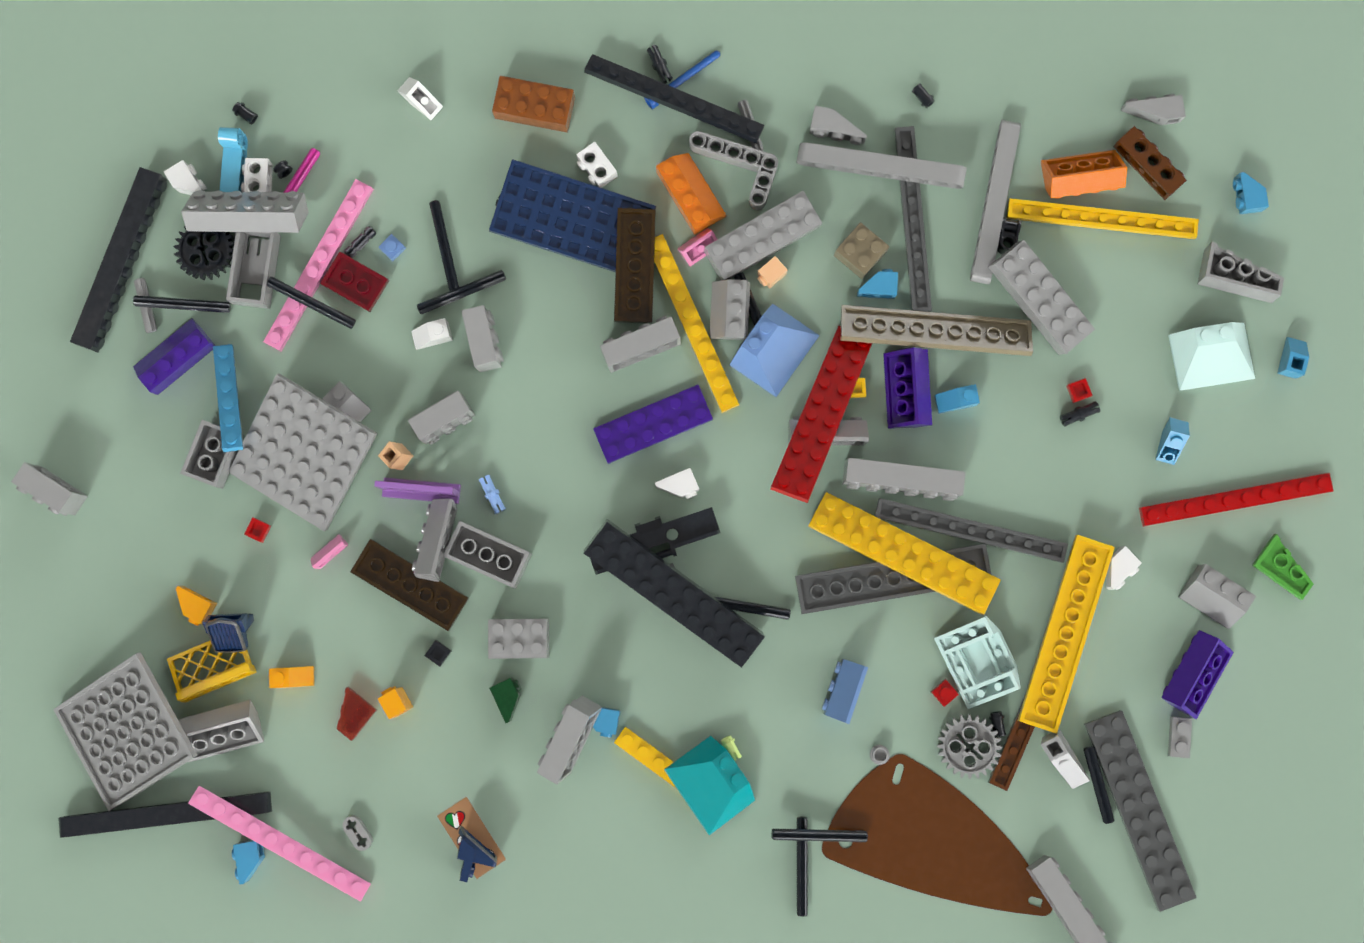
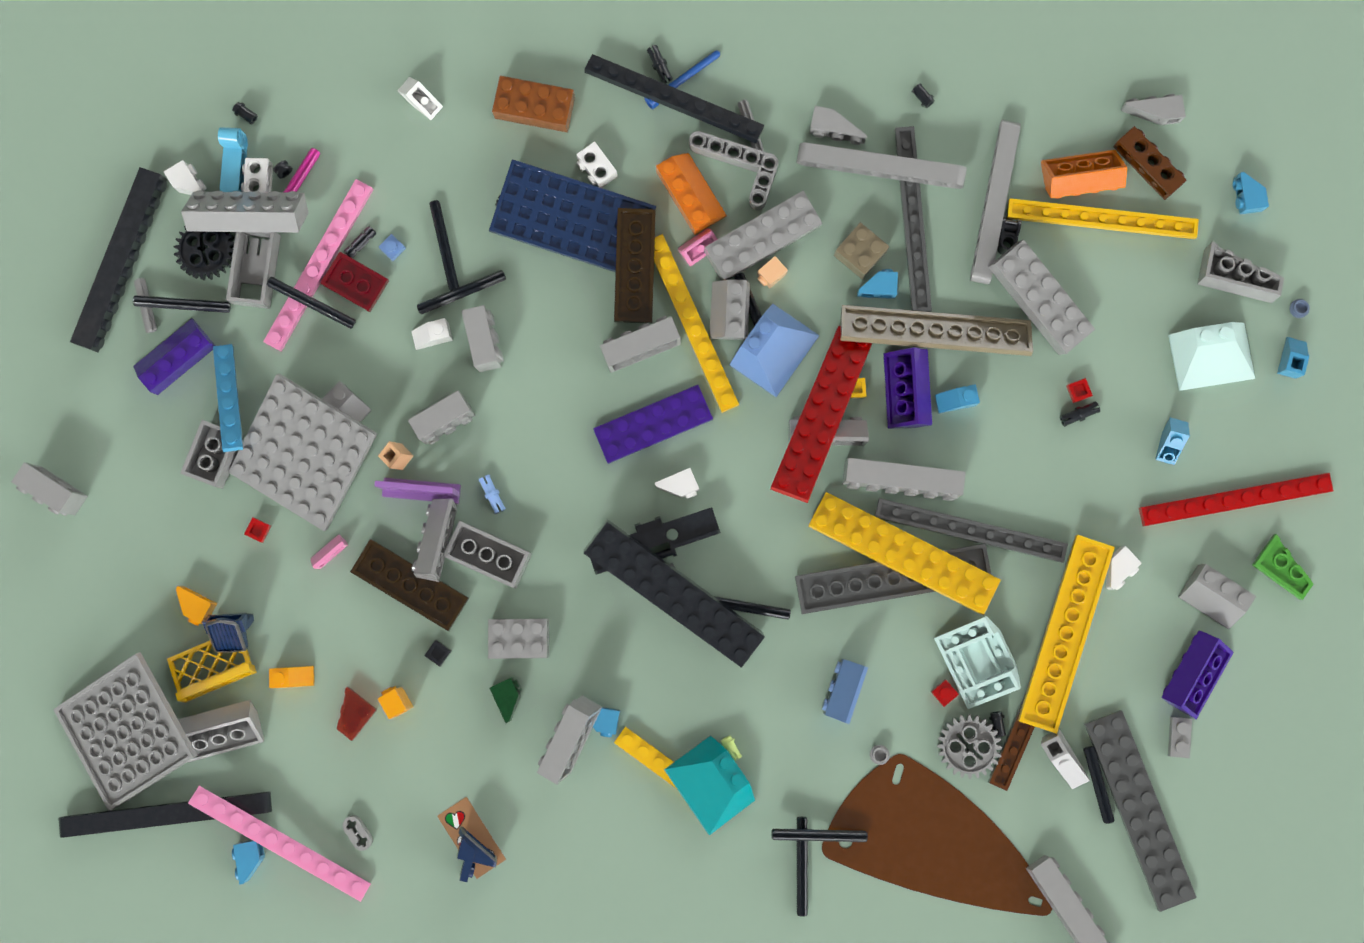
(1299, 308): none -> sand blue plate

